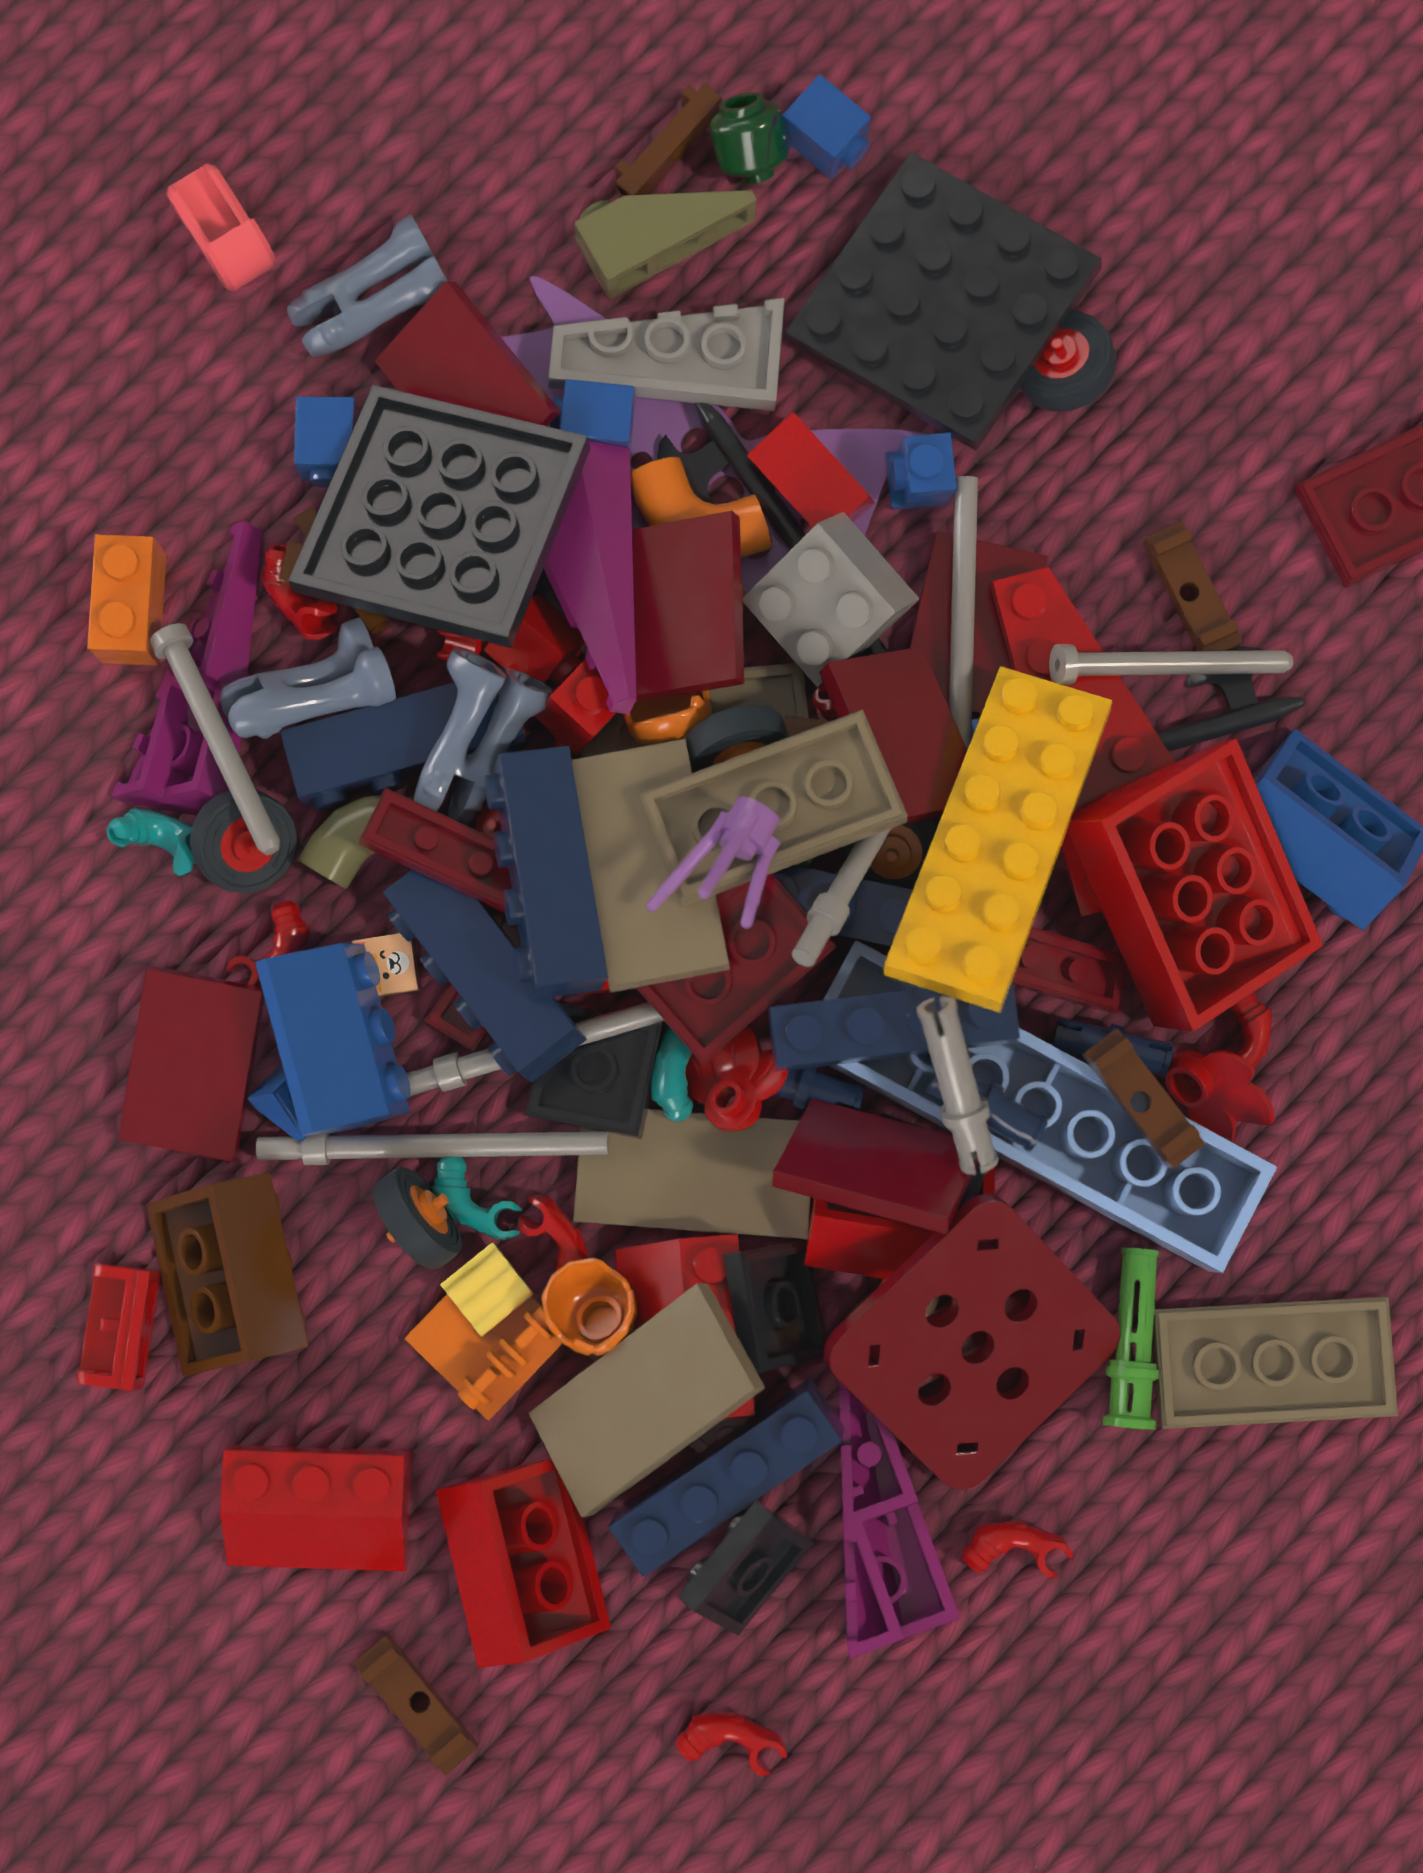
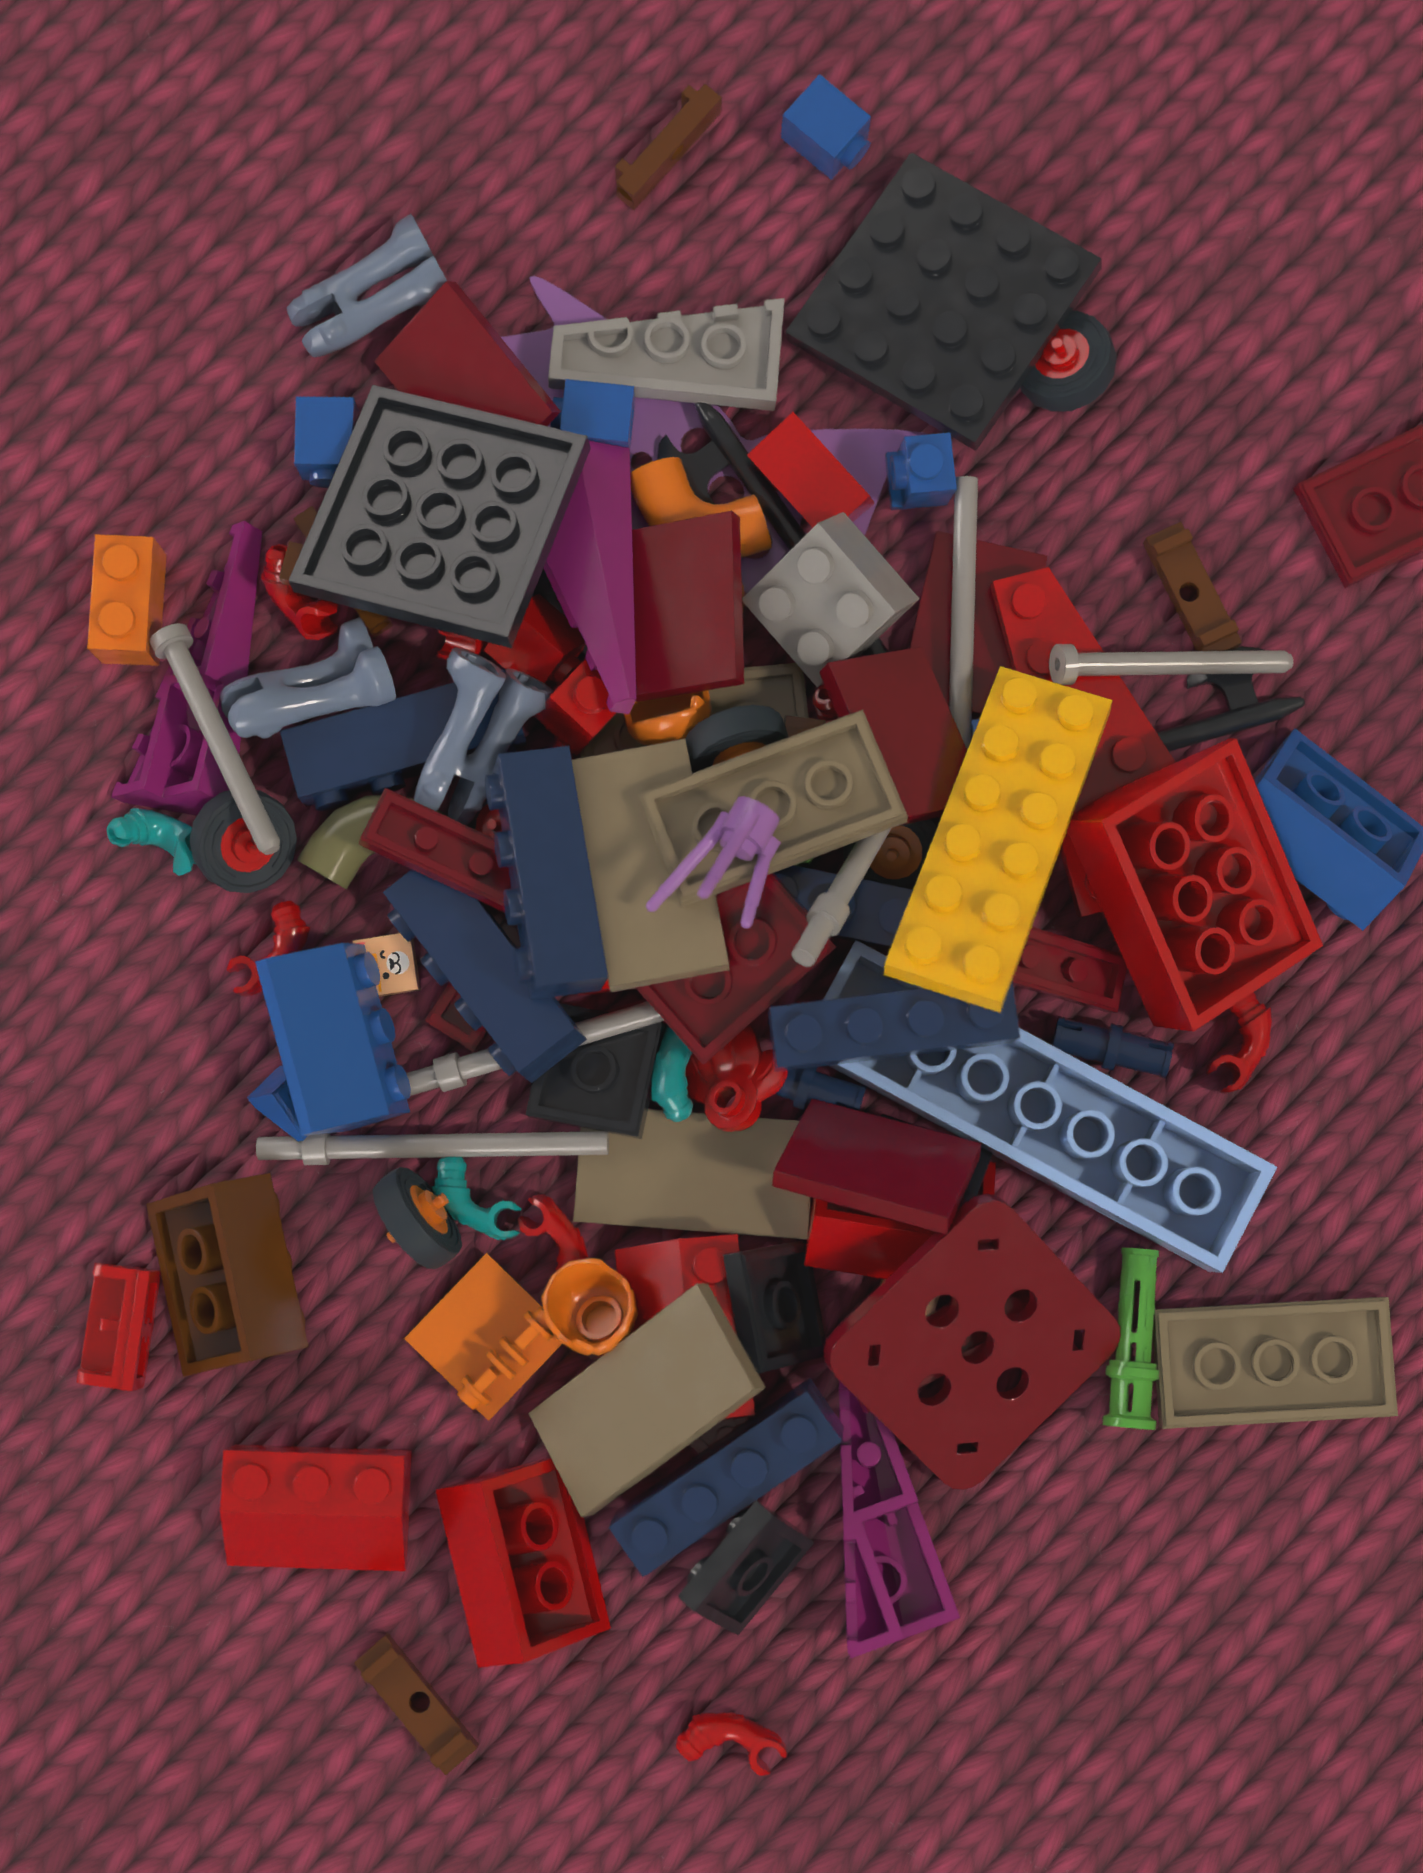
(191, 1063): dark red tile -> none
(221, 227): coral animal -> none
(487, 1289): light yellow piece -> none
(652, 232): olive slope -> none
(749, 137): dark green head -> none
(963, 1107): light grey pin -> none
(998, 1538): red piece -> none
(1006, 1114): dark blue pin -> none
(1161, 1121): reddish brown piece -> none
(1218, 1091): red plate -> none

